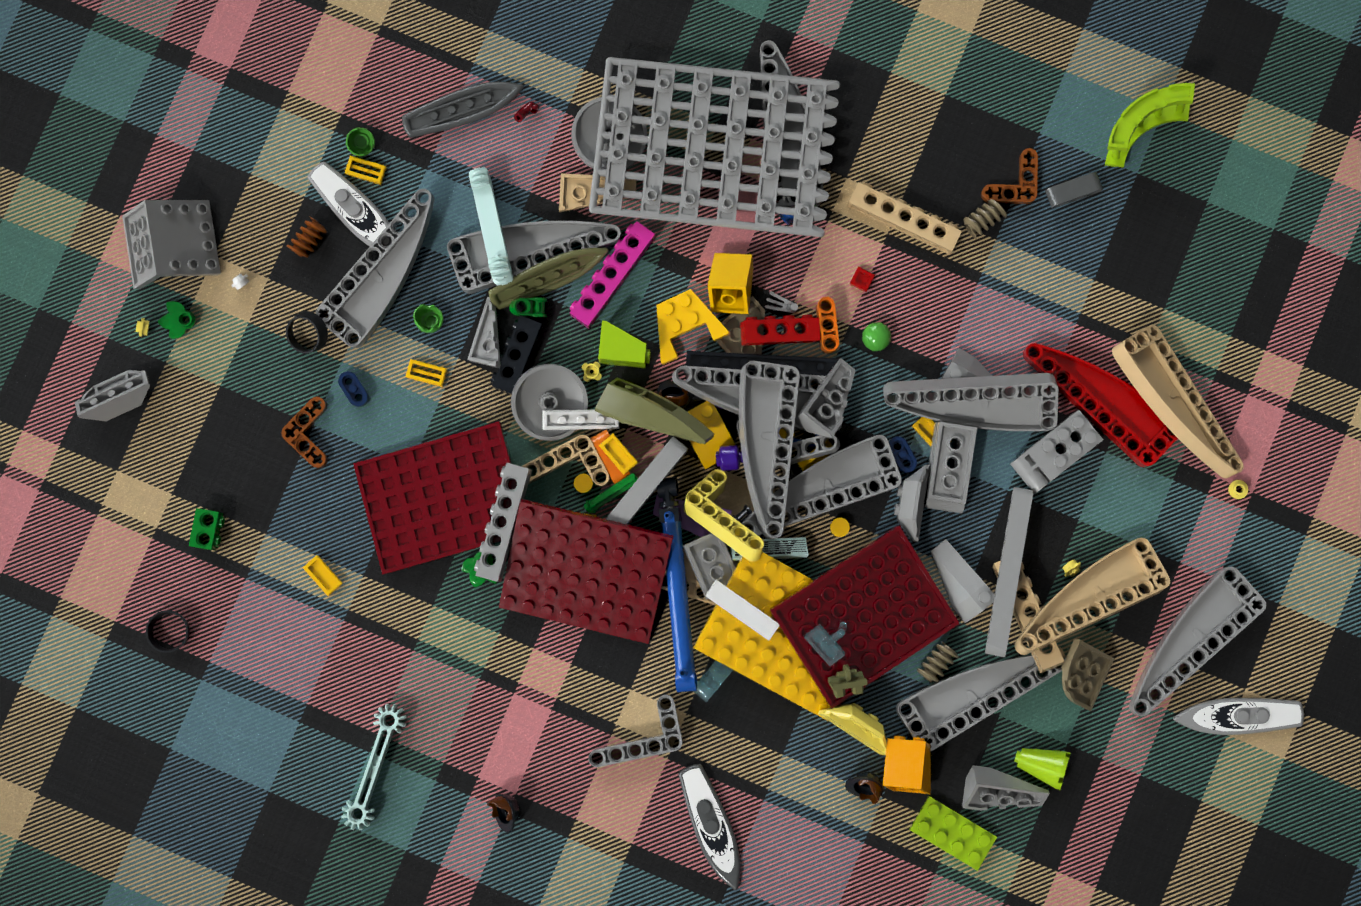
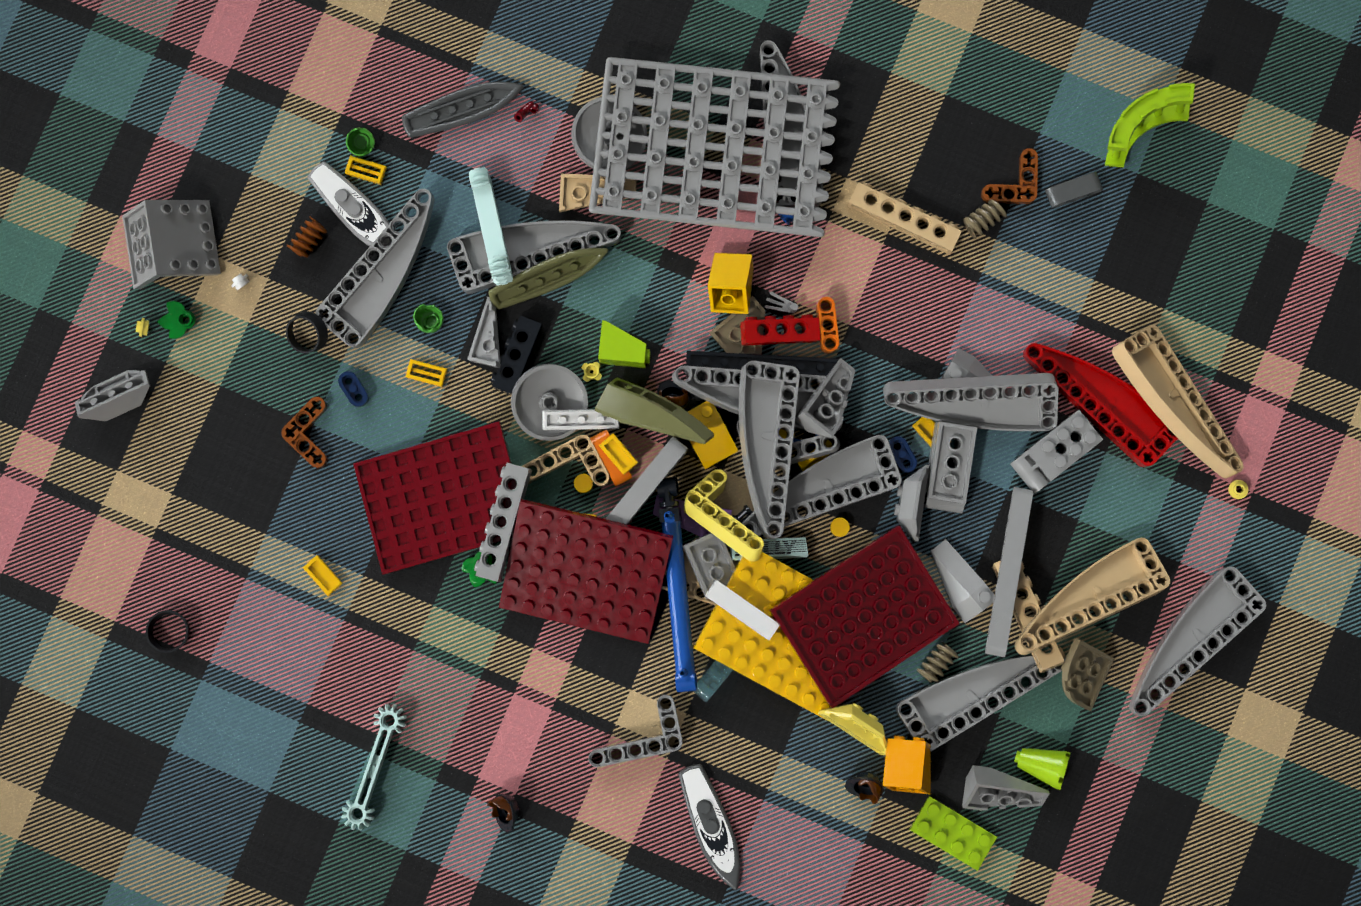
(201, 528): green brick -> none
(531, 307): green piece -> none
(588, 316): dark pink brick -> none
(611, 493): green axle -> none
(683, 315): yellow wing -> none
(729, 458): dark purple head -> none
(825, 644): clear light blue plate -> none
(847, 679): olive hips -> none
(862, 279): red tile -> none
(876, 336): bright green hair -> none
(1071, 568): light yellow plate -> none
(1242, 716): piece -> none

